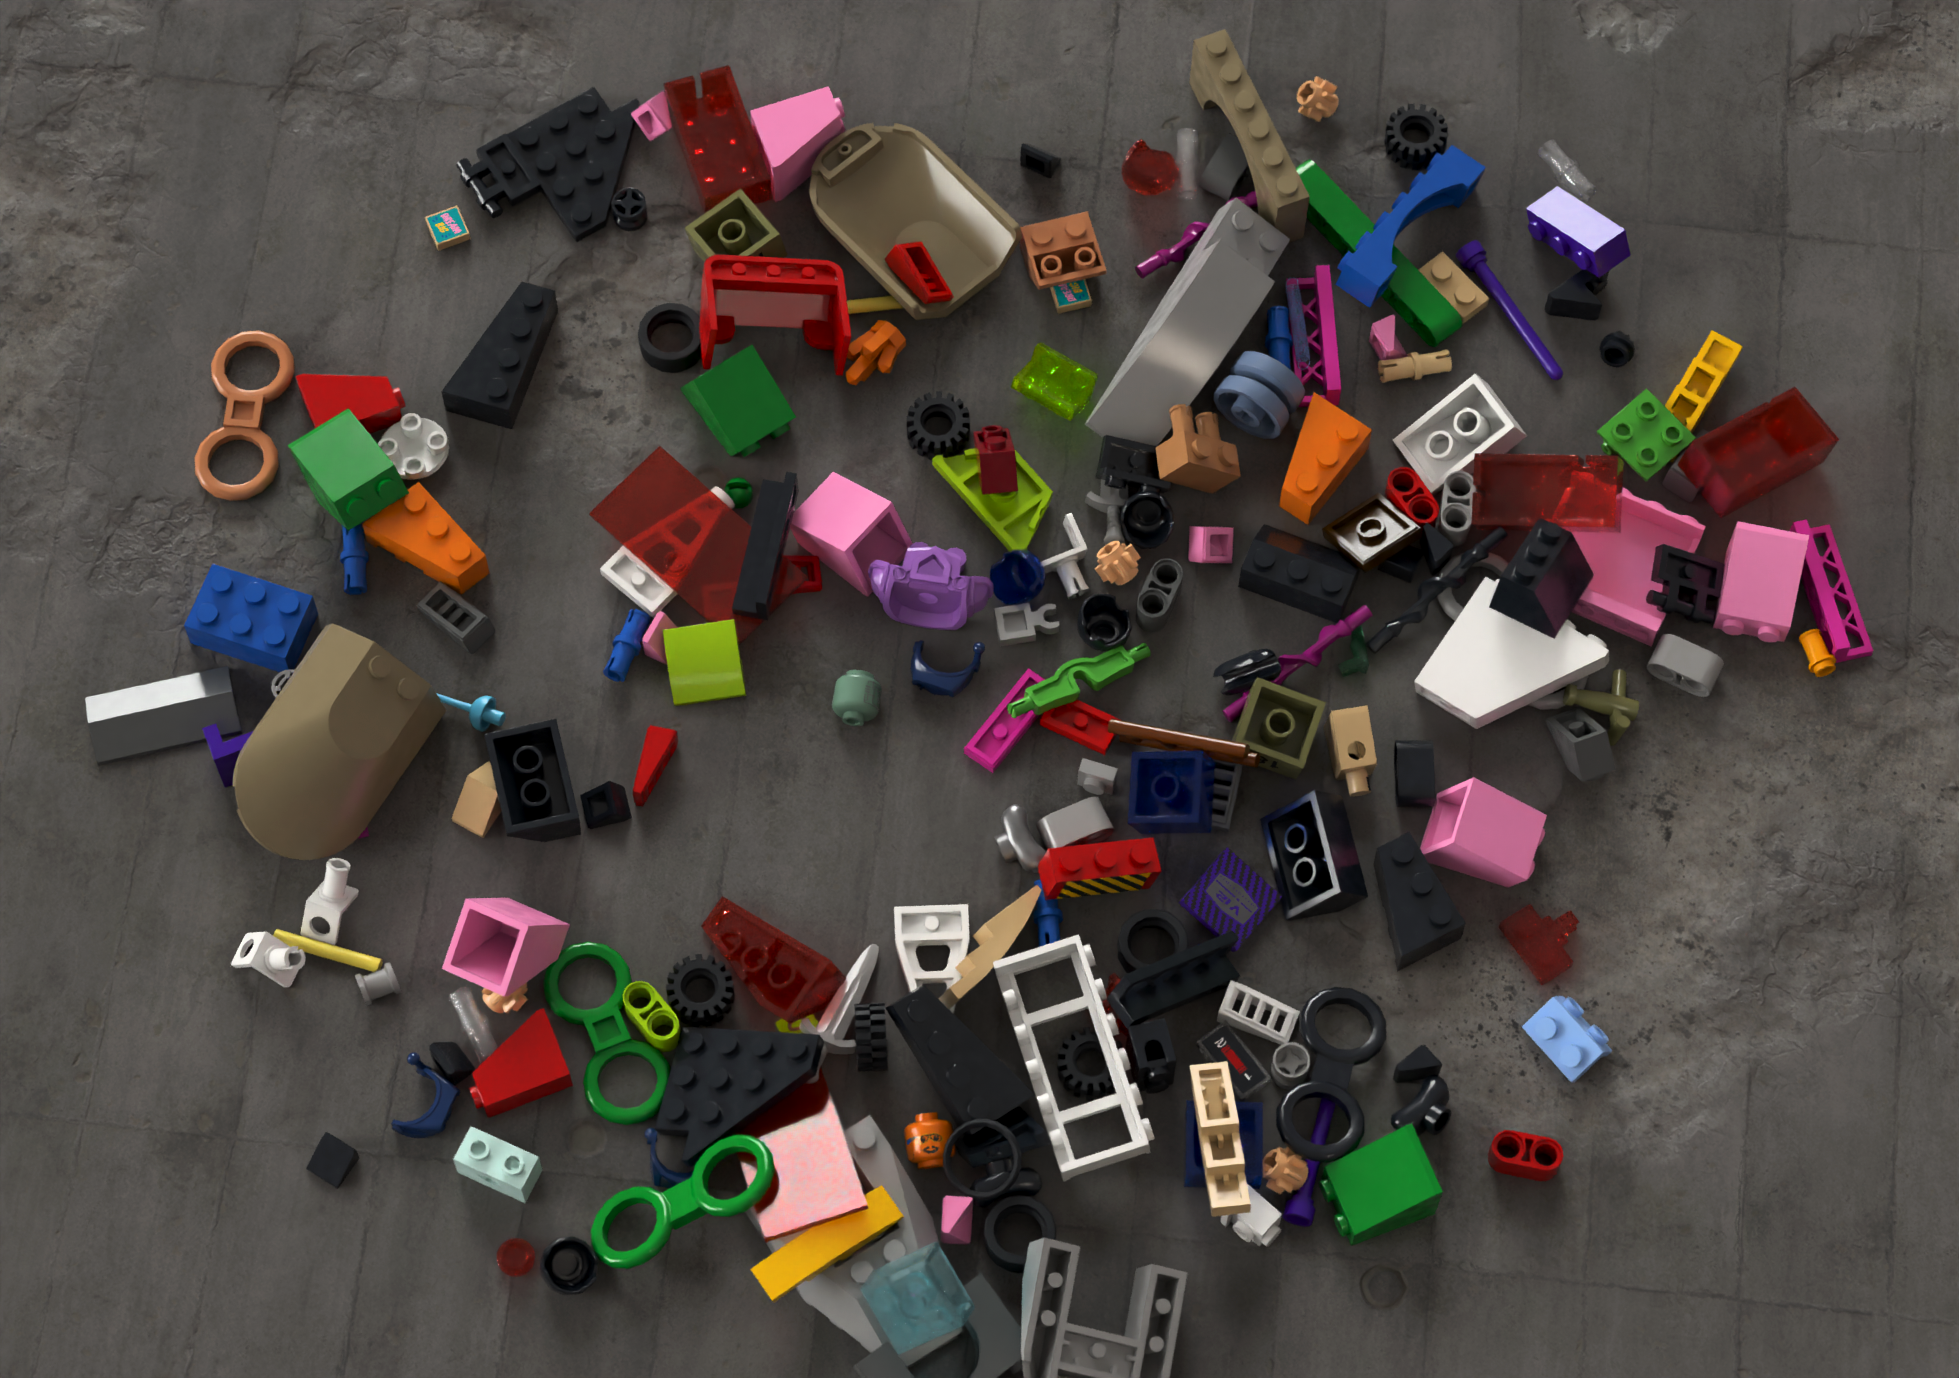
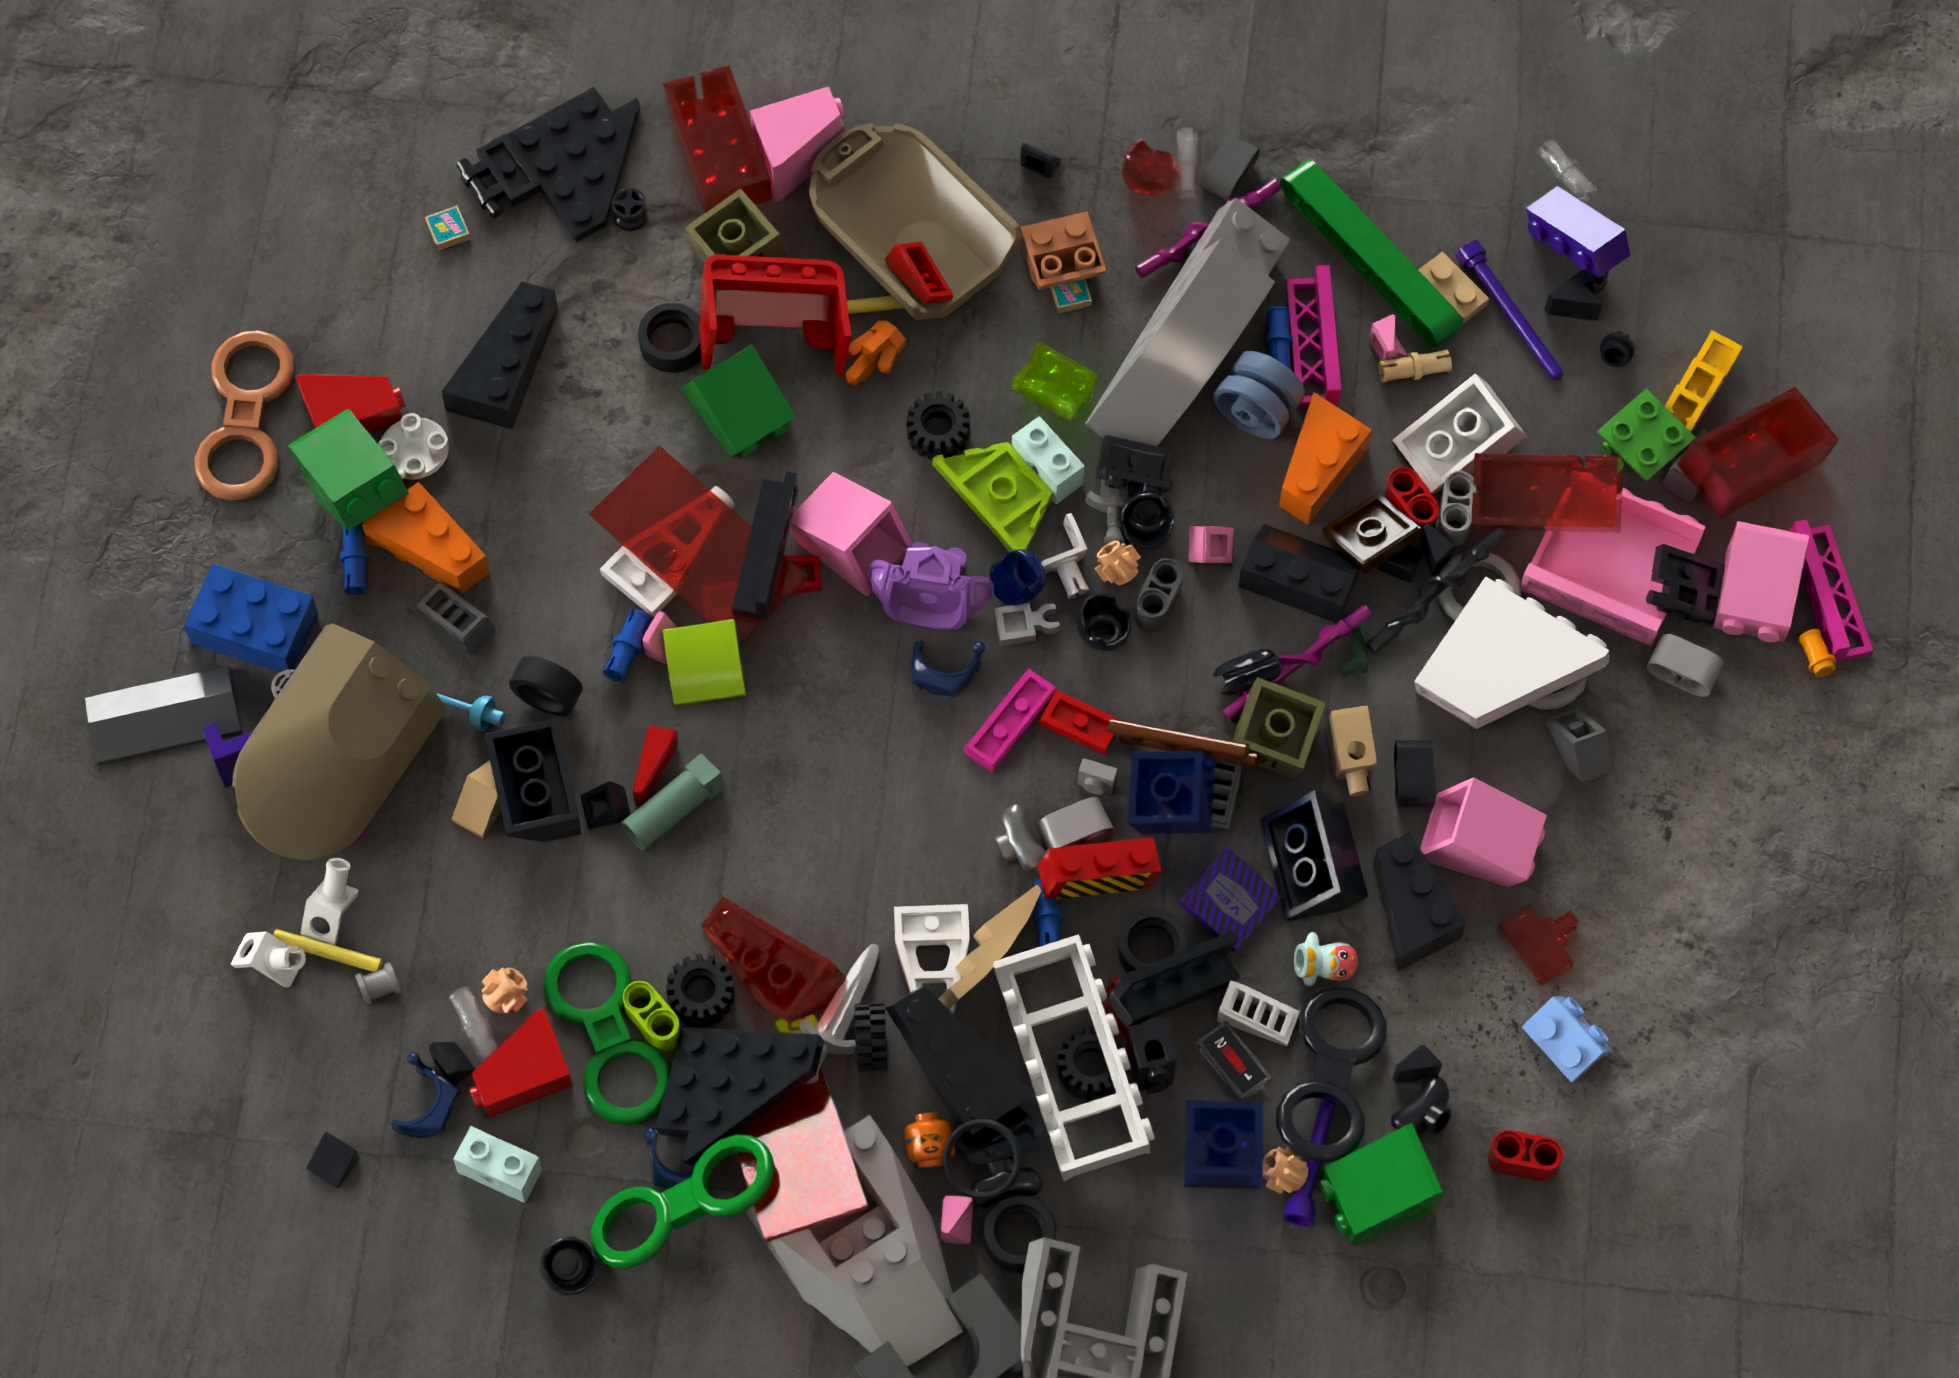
(503, 943): bright pink slope -> none
(515, 1257): clear red plate -> none
(546, 685): none -> black tyre
(653, 116): bright pink slope -> none
(674, 802): none -> sand green piece
(739, 496): green hinge -> none
(825, 1245): yellow slope -> none
(856, 697): sand green head -> none
(917, 1298): clear light blue brick -> none
(995, 460): dark red slope -> none
(1049, 458): none -> light aqua brick
(1062, 687): bright green piece -> none
(1197, 459): medium nougat brick -> none
(1220, 1139): tan slope -> none
(1223, 81): dark tan arch -> none
(1259, 1224): white brick -> none
(1288, 299): light blue piece -> none
(1290, 1057): light grey wheel -> none
(1317, 99): light nougat gear -> none
(1329, 961): none -> animal
(1415, 152): black tyre -> none
(1448, 182): blue arch -> none
(1543, 579): black slope -> none
(1615, 705): olive piece -> none

